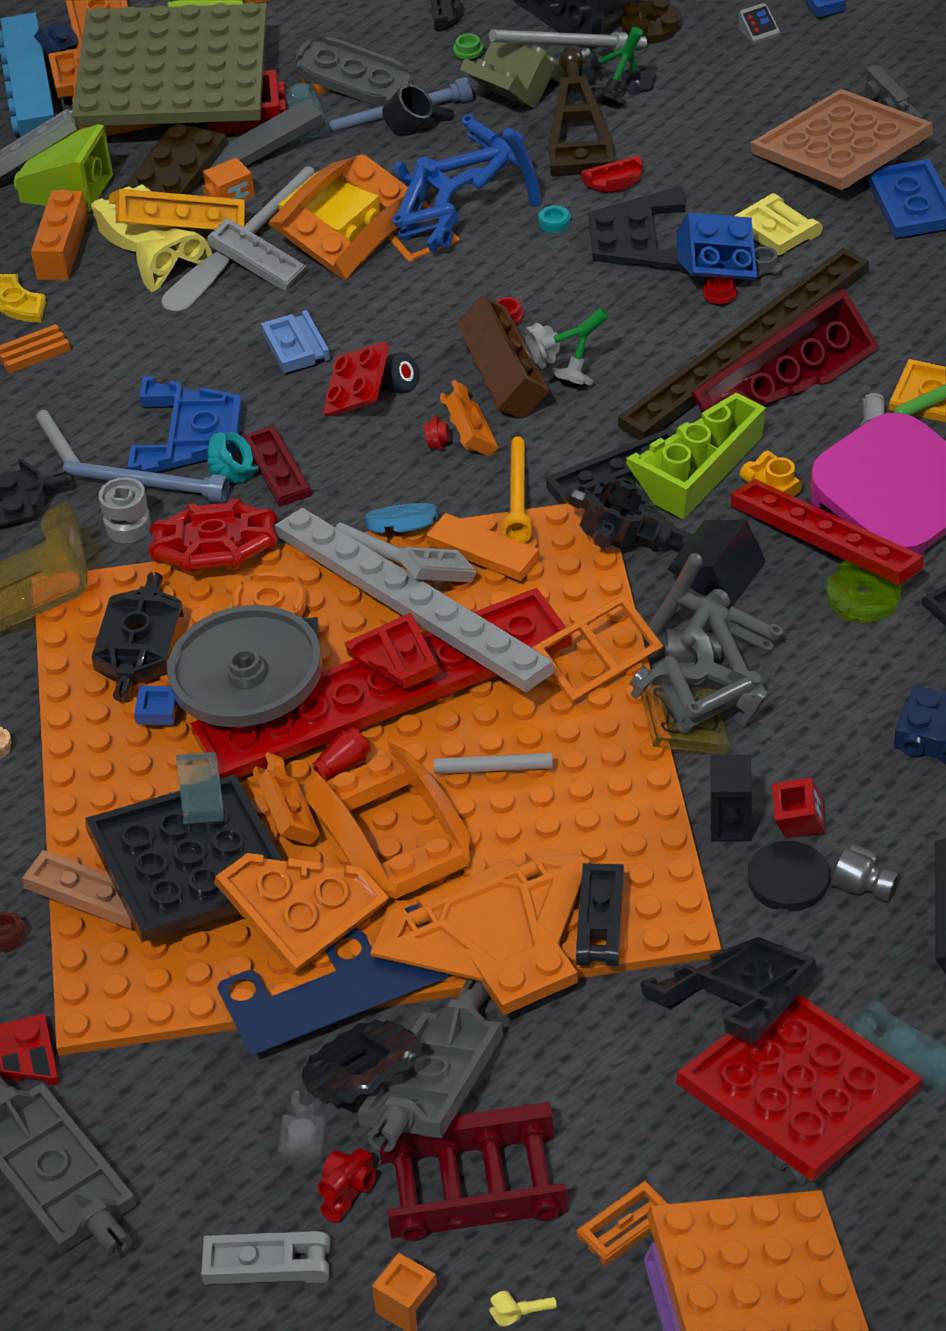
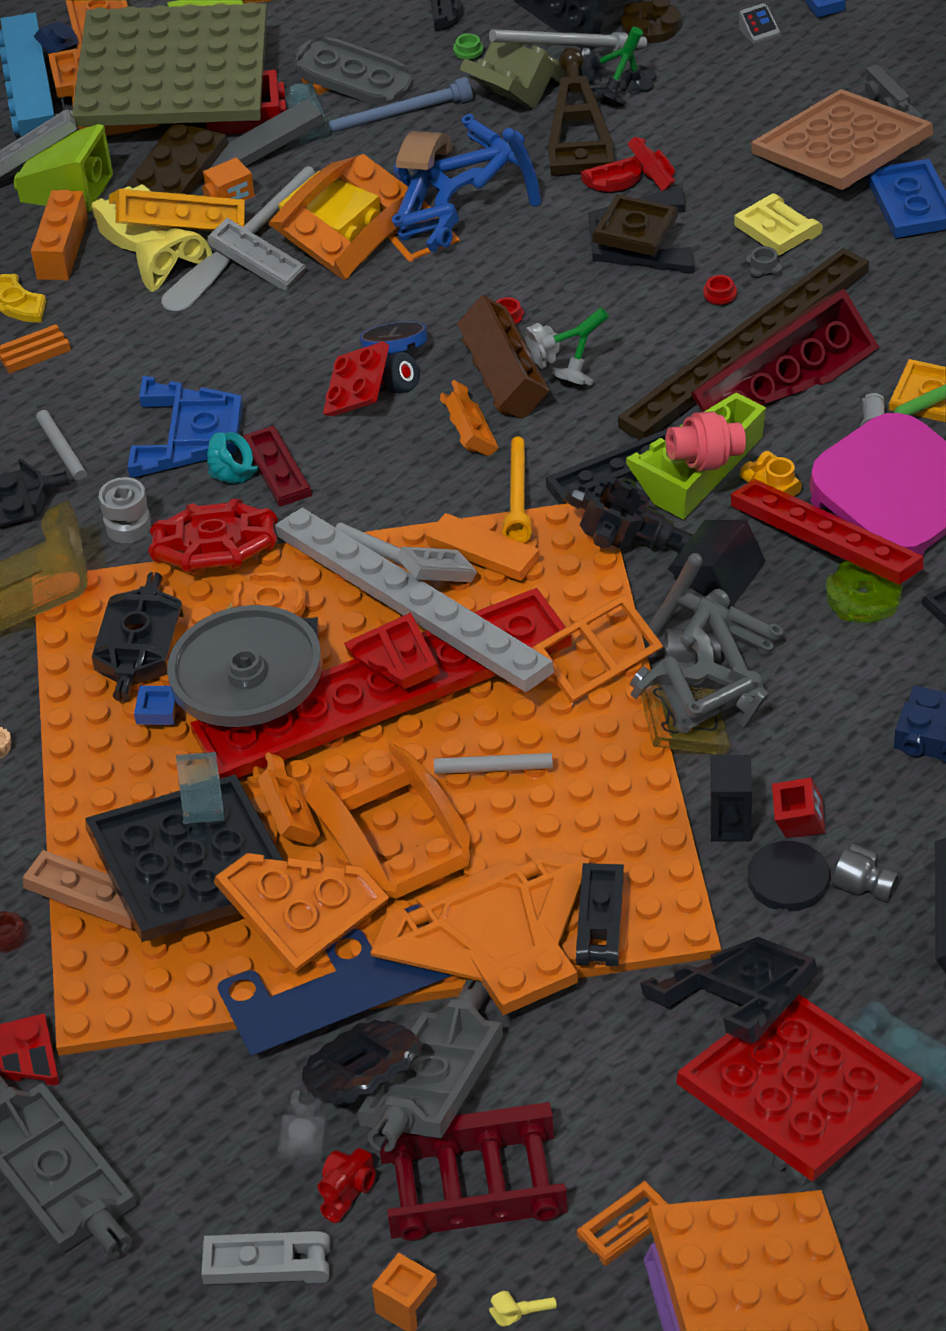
(213, 487): sand blue piece -> none
(295, 341): medium blue plate -> none
(343, 753): red cone -> none
(396, 335): none -> tile
(401, 517): dark azure tile -> none
(410, 109): black piece -> none
(420, 149): none -> medium nougat slope
(437, 434): red plate -> none
(554, 219): teal tile -> none
(635, 225): none -> dark brown plate
(655, 164): none -> red plate
(705, 441): none -> coral piece
(717, 246): blue slope -> none

